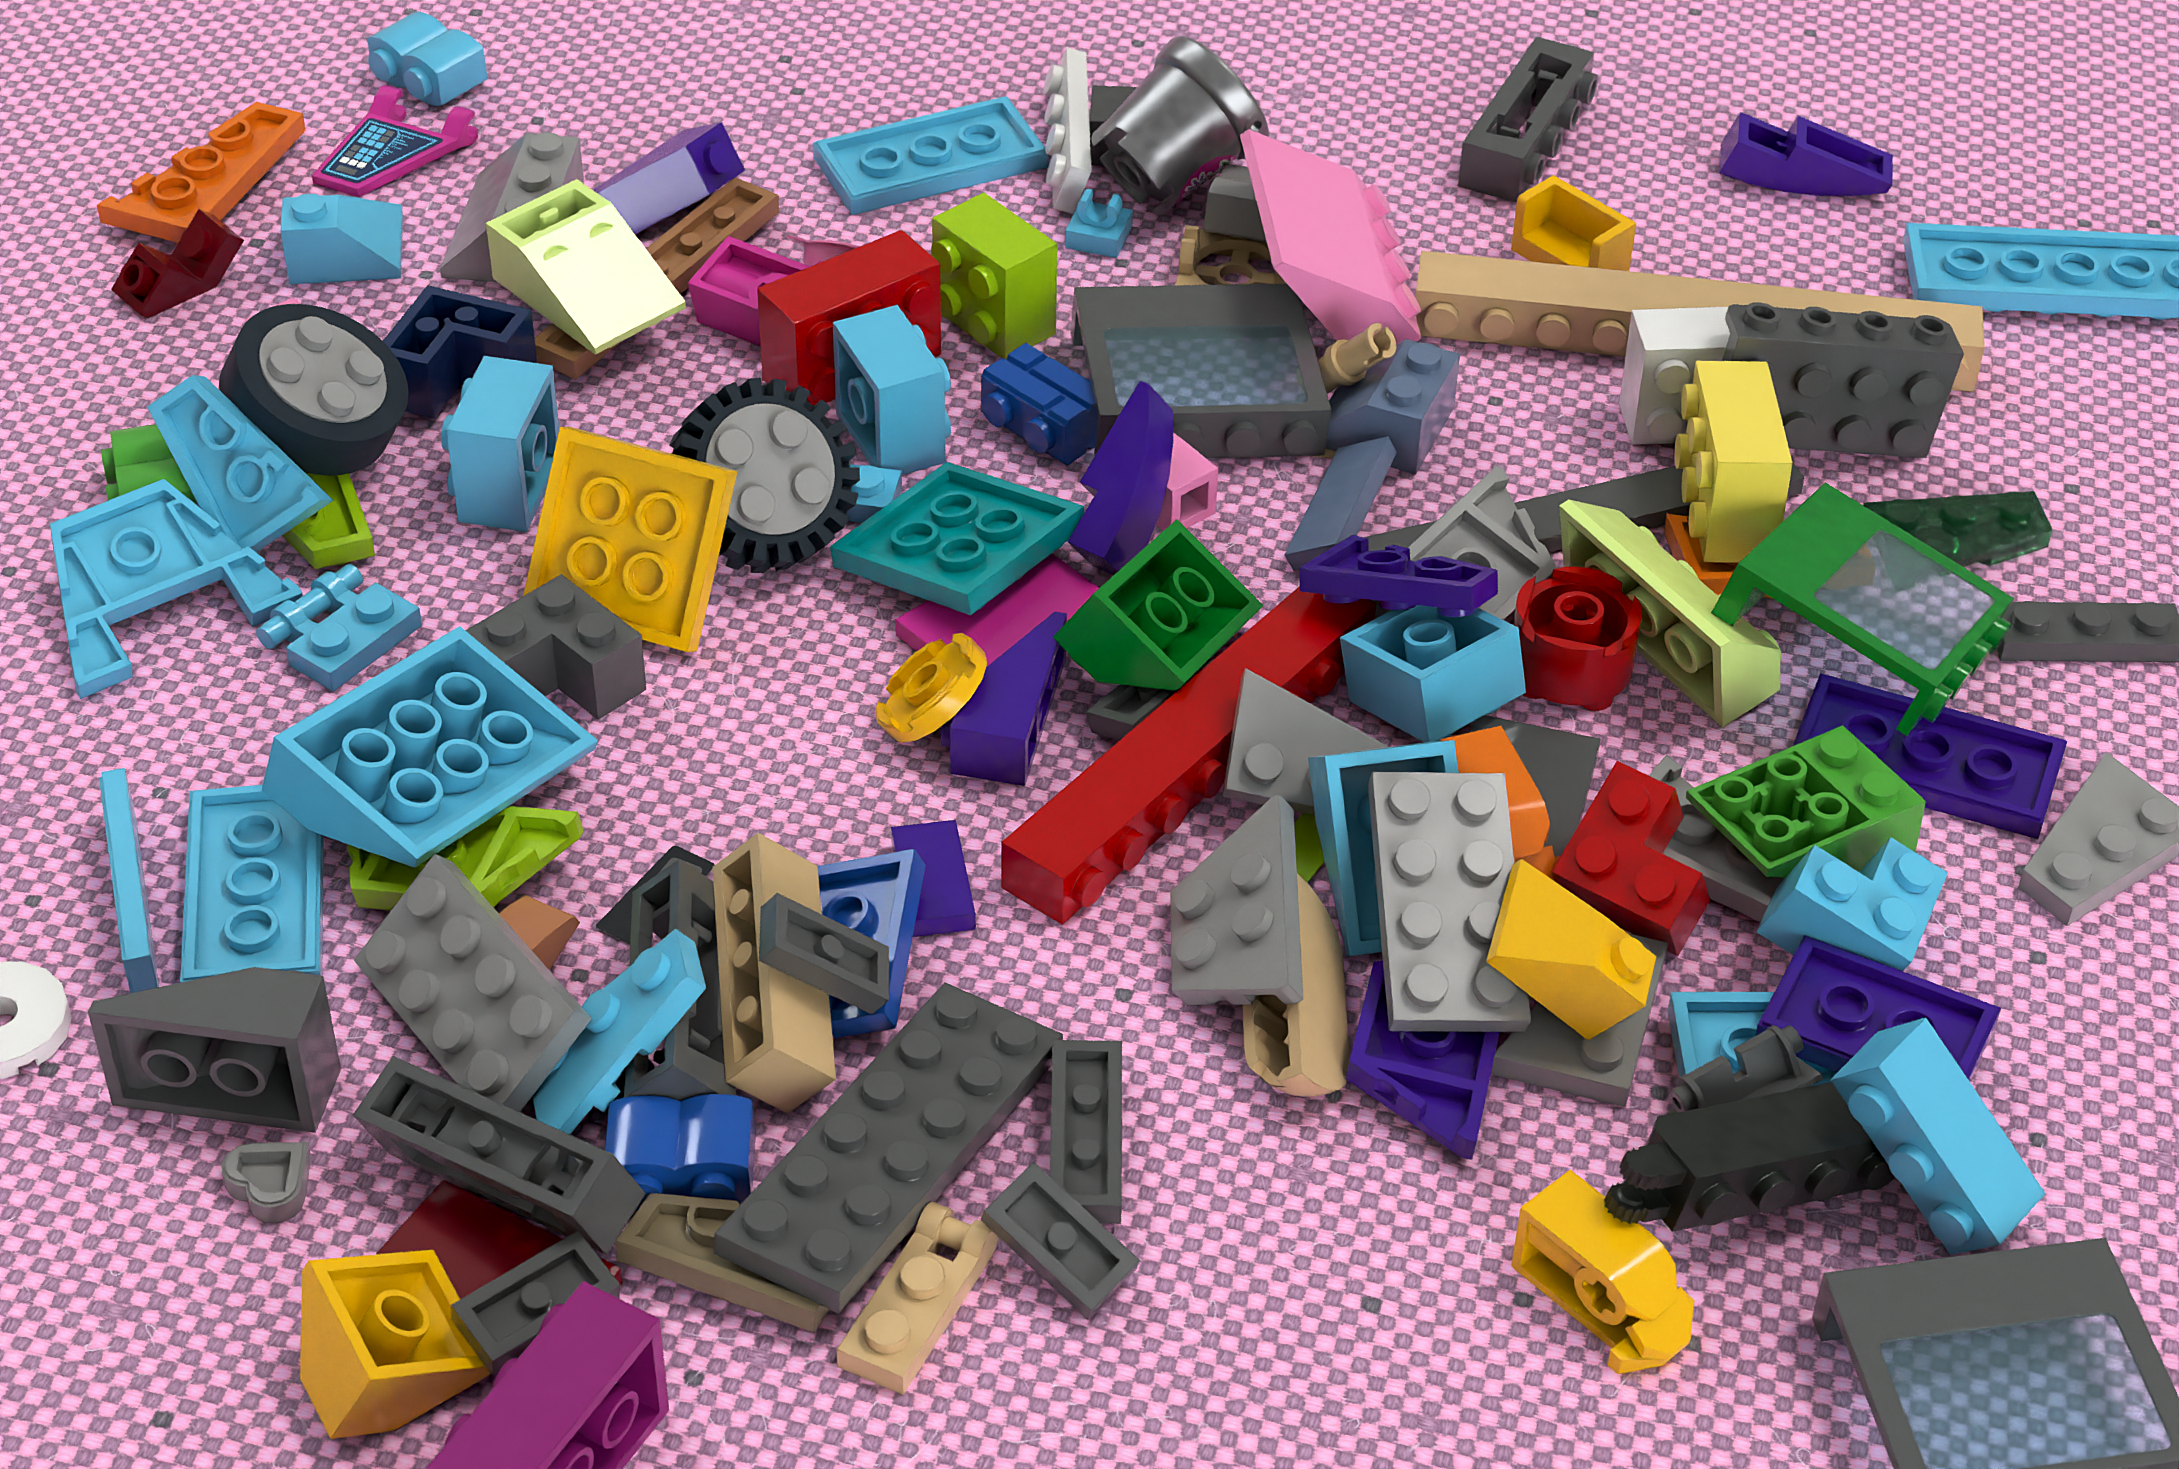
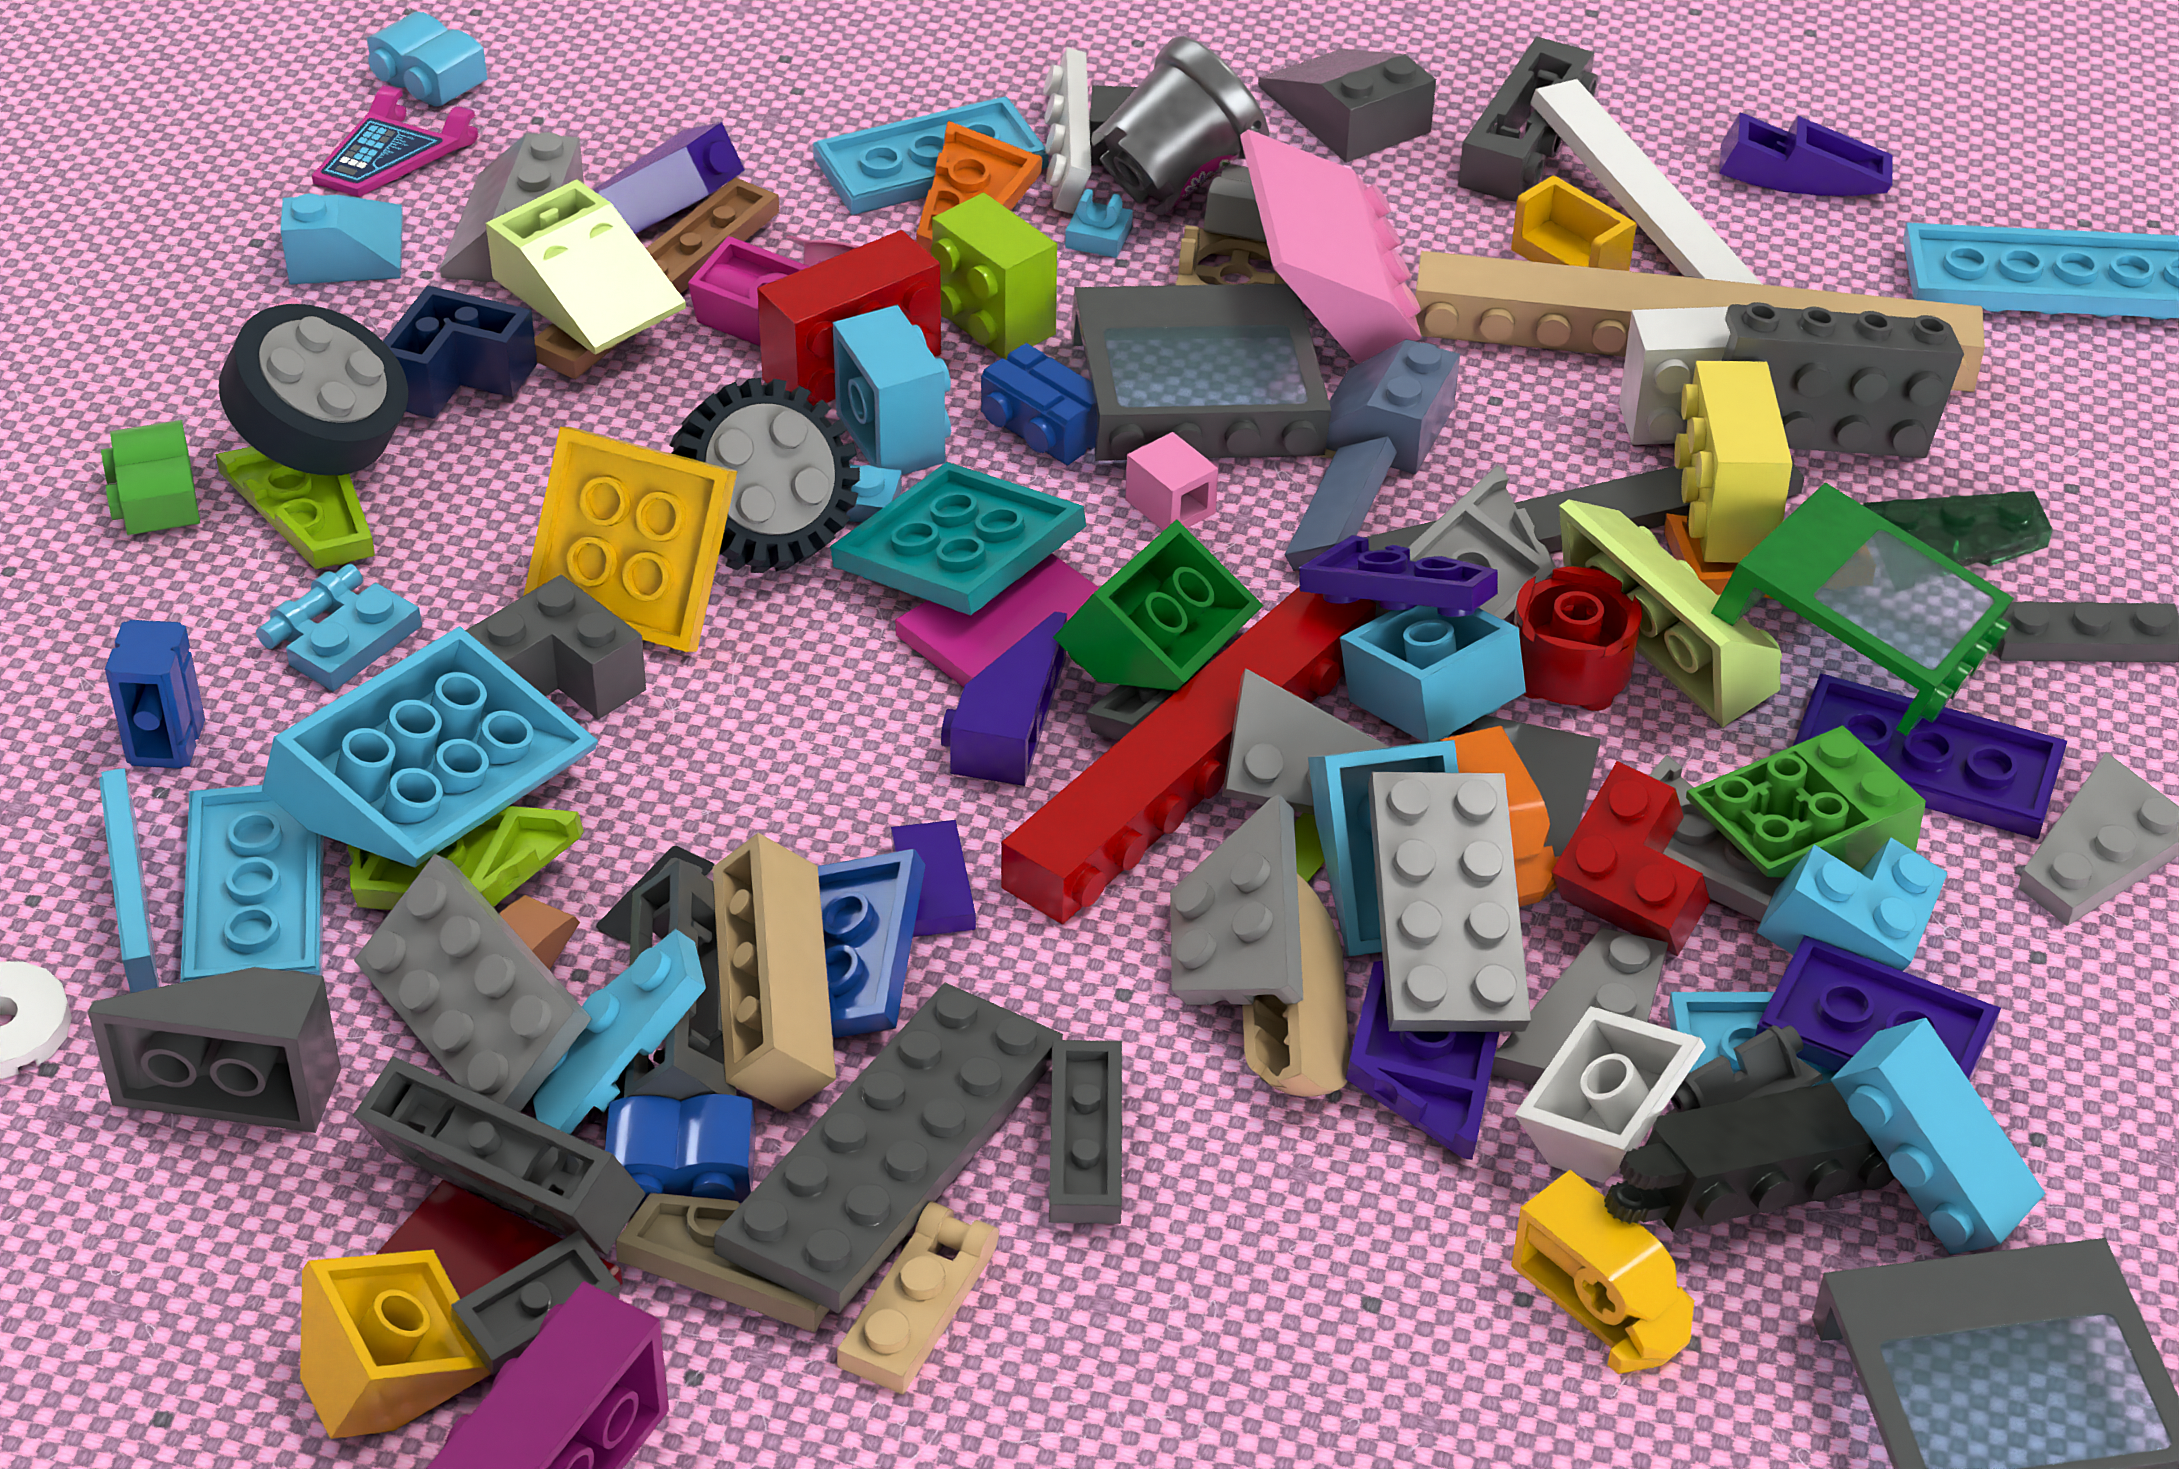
(138, 556): medium azure wing -> none
(155, 693): none -> blue brick
(159, 281): dark red slope -> none
(207, 175): orange wing -> none
(233, 465): medium azure wing -> none
(269, 1178): light grey tile -> none
(502, 443): medium azure brick -> none
(824, 953): dark grey plate -> none
(931, 688): yellow tile -> none
(975, 165): none -> orange wing
(1060, 1240): dark grey plate -> none
(1127, 483): dark purple slope -> none
(1348, 360): tan pin -> none
(1356, 99): none -> dark grey slope
(1568, 954): yellow slope -> none
(1605, 1091): none -> white slope
(1638, 184): none -> white tile

